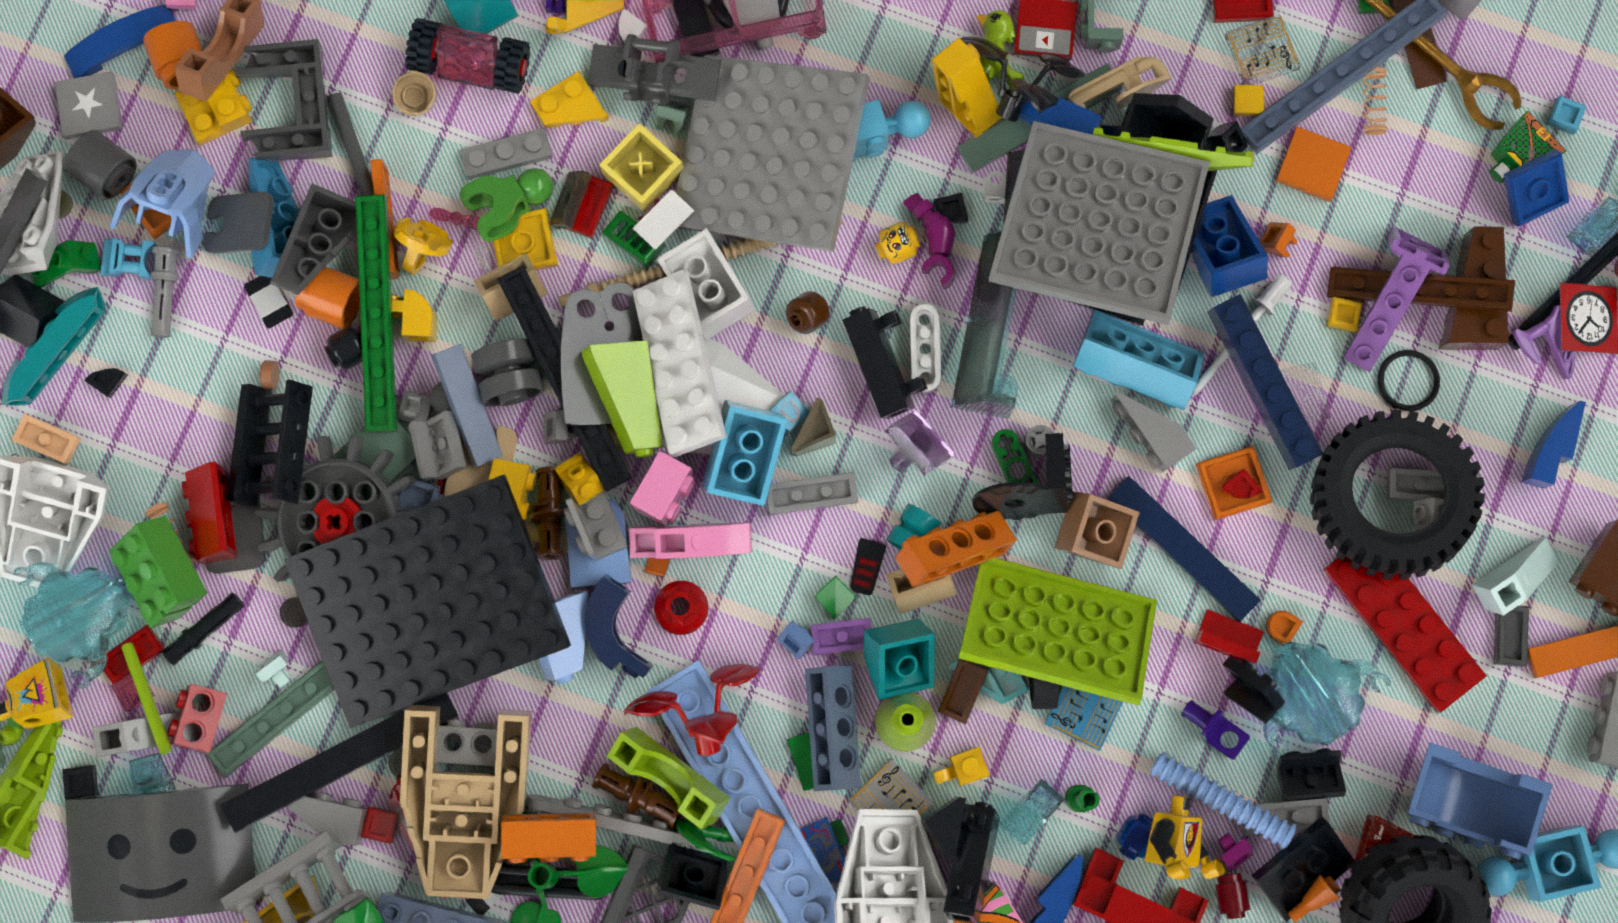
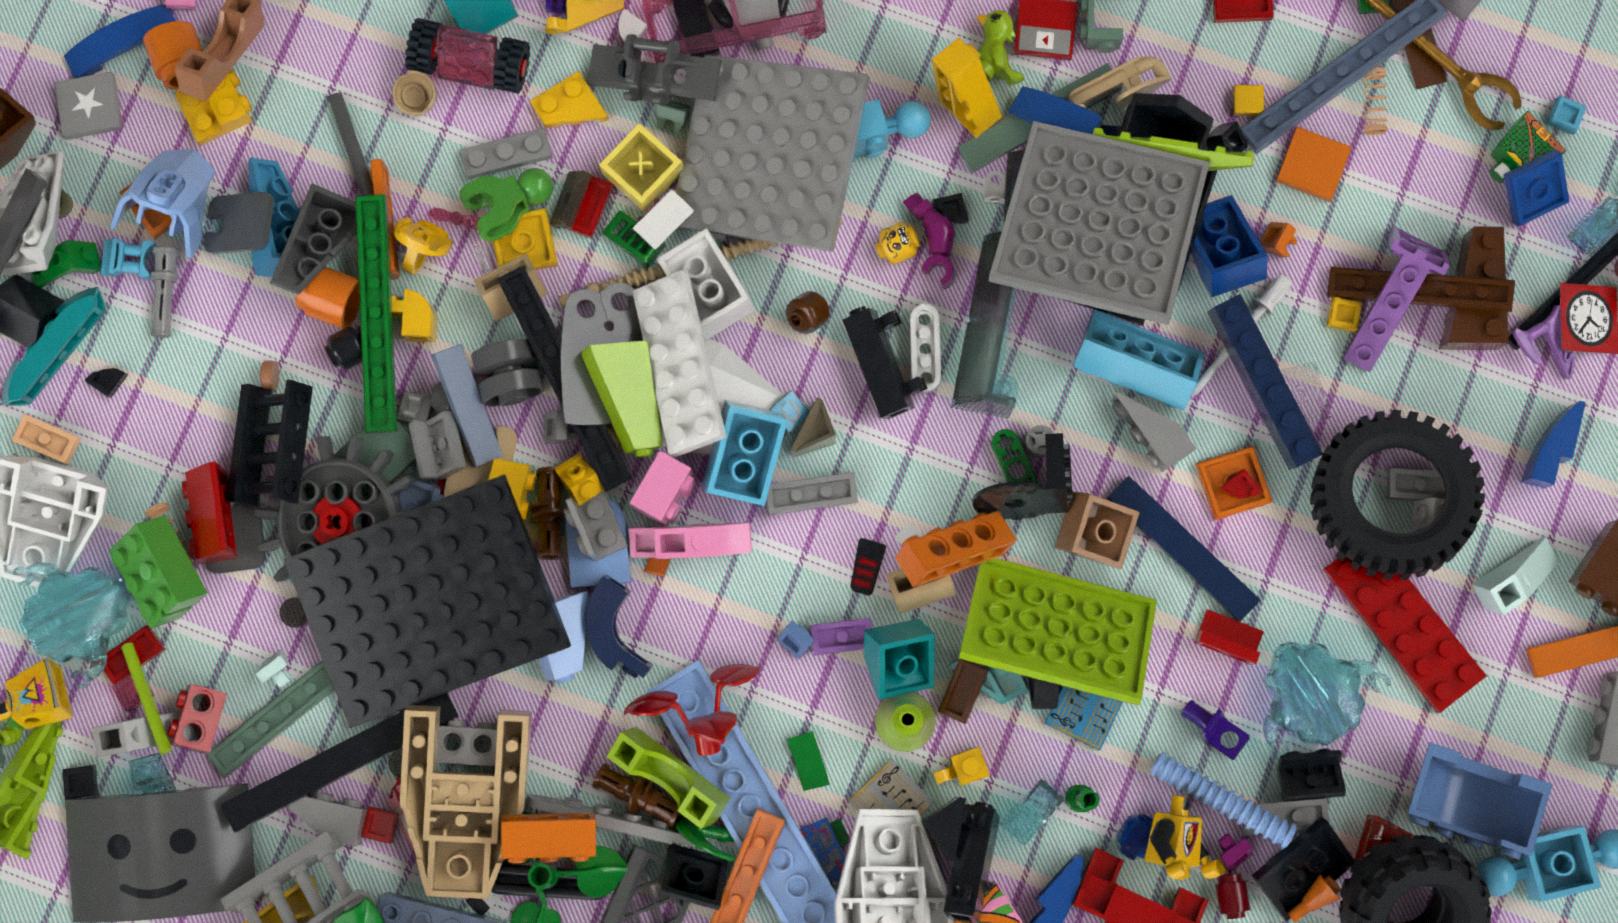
(100, 164): dark grey piece -> none
(208, 624): black pin -> none
(268, 301): sticker -> none
(305, 65): dark grey wedge -> none
(692, 619): red piece -> none
(832, 728): sand blue brick -> none
(835, 597): green slope -> none
(914, 522): teal wheel -> none
(917, 444): clear purple tile -> none
(1021, 91): black plant -> none
(1251, 691): black bracket -> none
(1262, 50): clear tile -> none
(1282, 626): orange tile -> none
(1395, 404): black tyre -> none
(1511, 637): dark grey tile -> none

